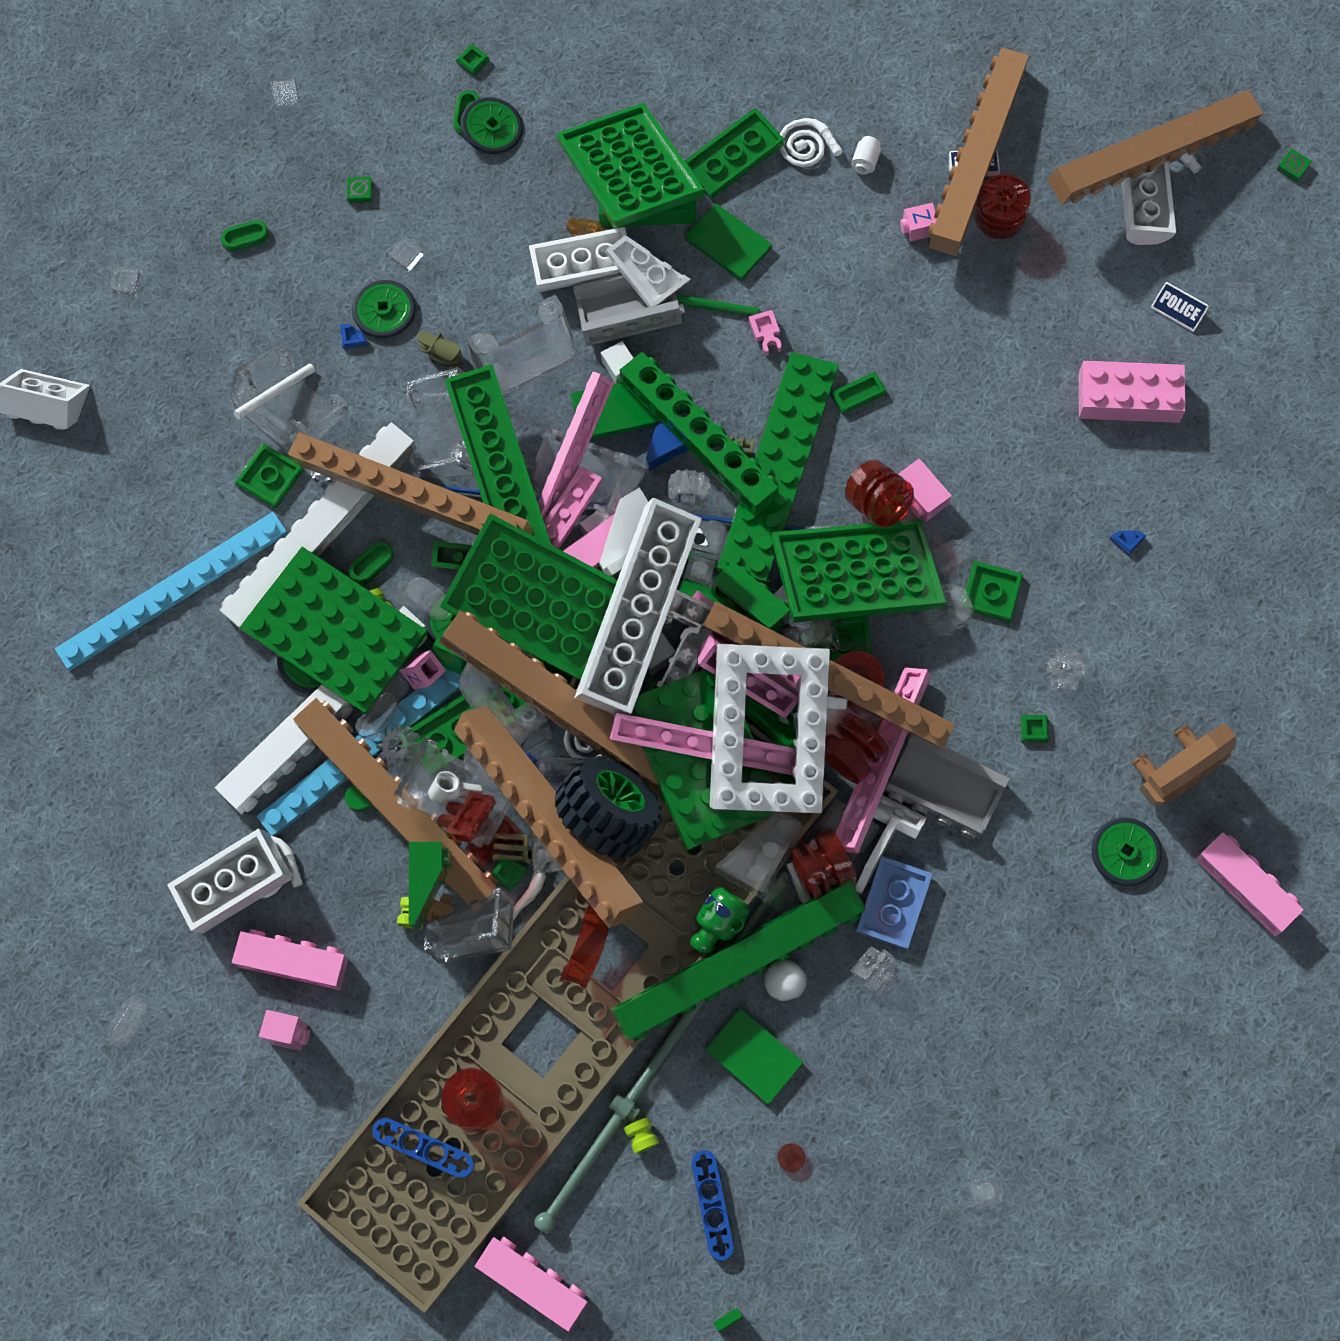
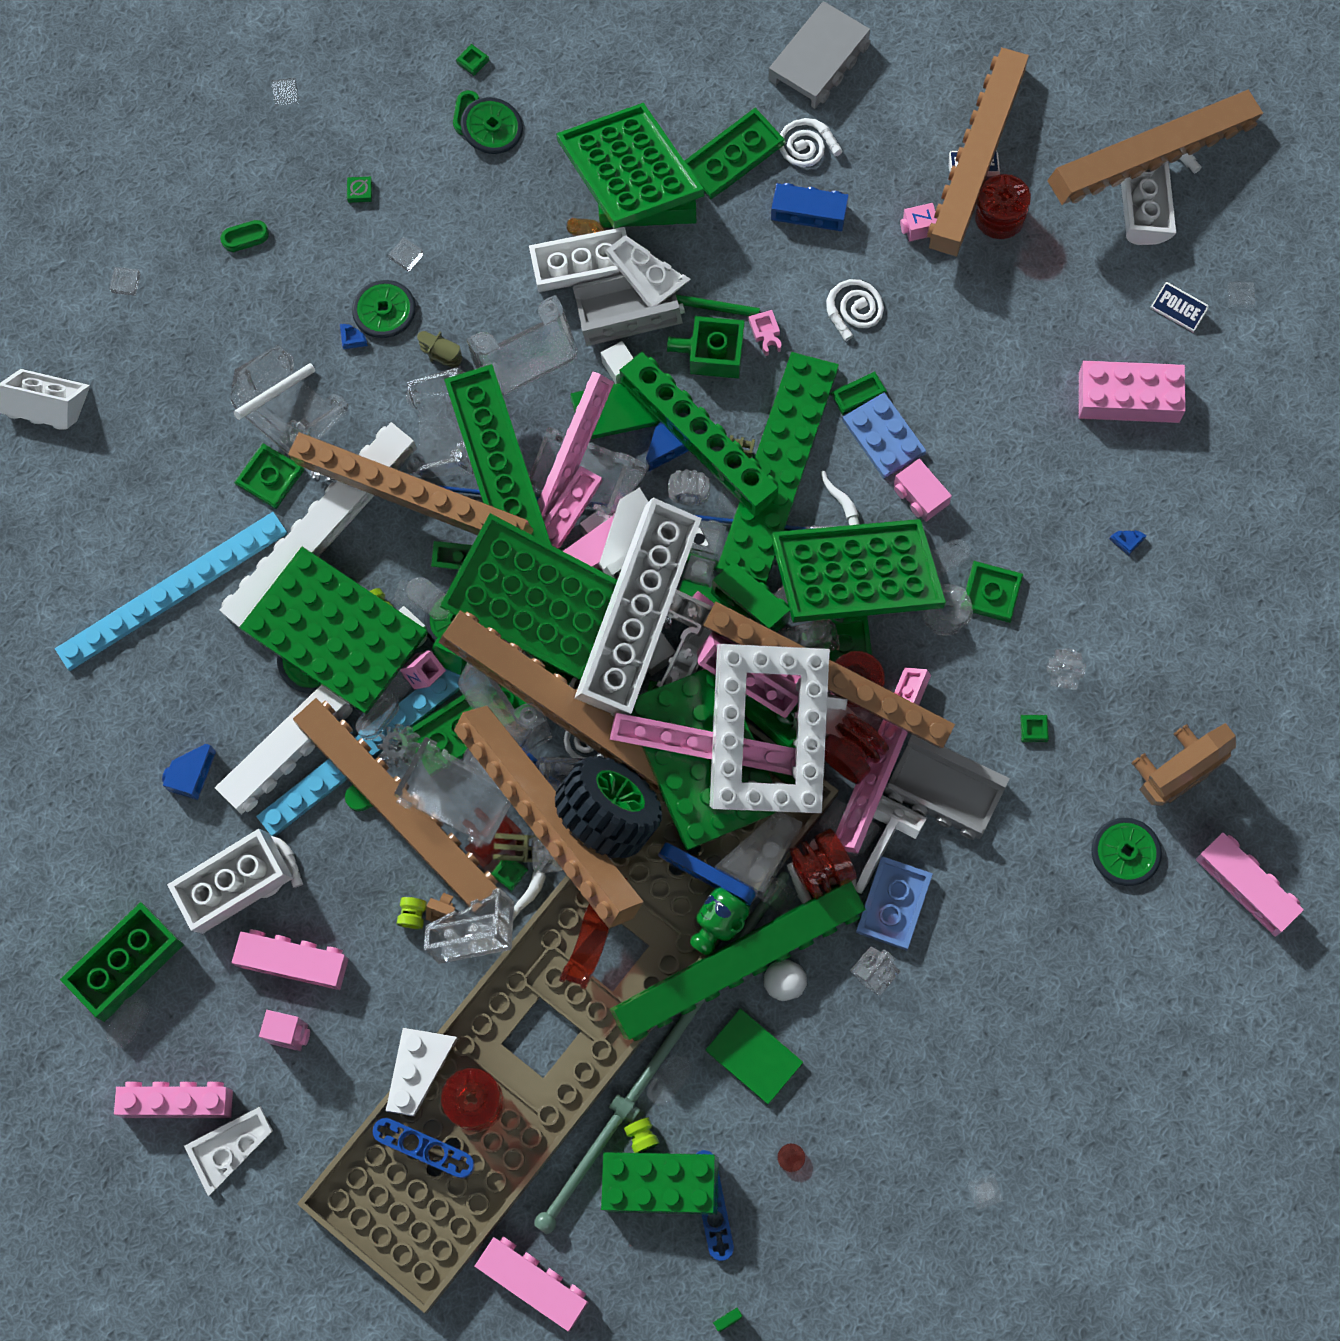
(121, 962): none -> green brick
(173, 1102): none -> bright pink brick
(189, 772): none -> blue slope
(227, 1147): none -> white wing
(371, 562): green tile -> none
(416, 1066): none -> white wing
(426, 874): green slope -> none
(453, 787): white axle -> none
(466, 817): clear red hinge -> none
(660, 1183): none -> green brick
(706, 872): none -> blue beam
(713, 348): none -> green brick
(728, 242): green tile -> none
(809, 206): none -> blue brick
(820, 53): none -> light grey panel
(847, 504): none -> white animal
(858, 304): none -> white piece
(866, 155): white brick -> none
(879, 493): clear red wheel -> none
(884, 435): none -> medium blue plate
(1294, 165): green tile -> none

